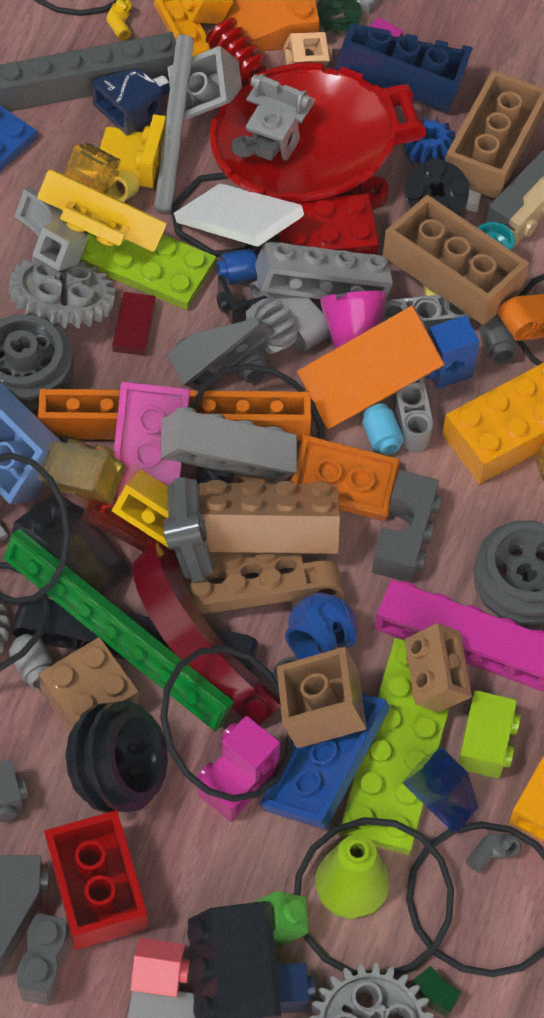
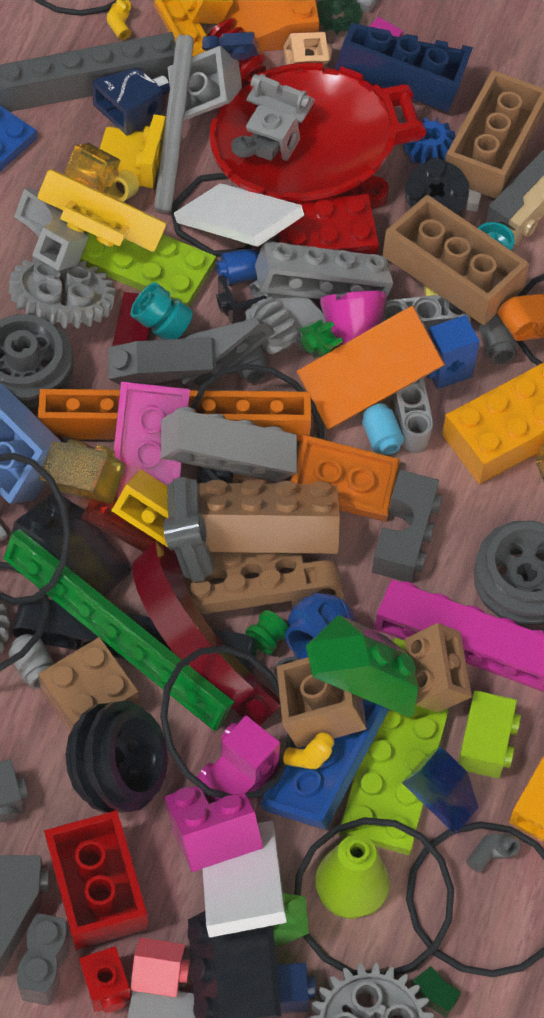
(105, 980): none -> red brick
(161, 360): none -> dark grey slope
(165, 315): none -> teal wheel
(212, 830): none -> dark pink brick
(239, 45): none -> dark blue plate
(245, 889): none -> white tile
(268, 631): none -> green wheel
(313, 755): none -> yellow arm
(319, 338): none -> green plate
(364, 665): none -> green wedge

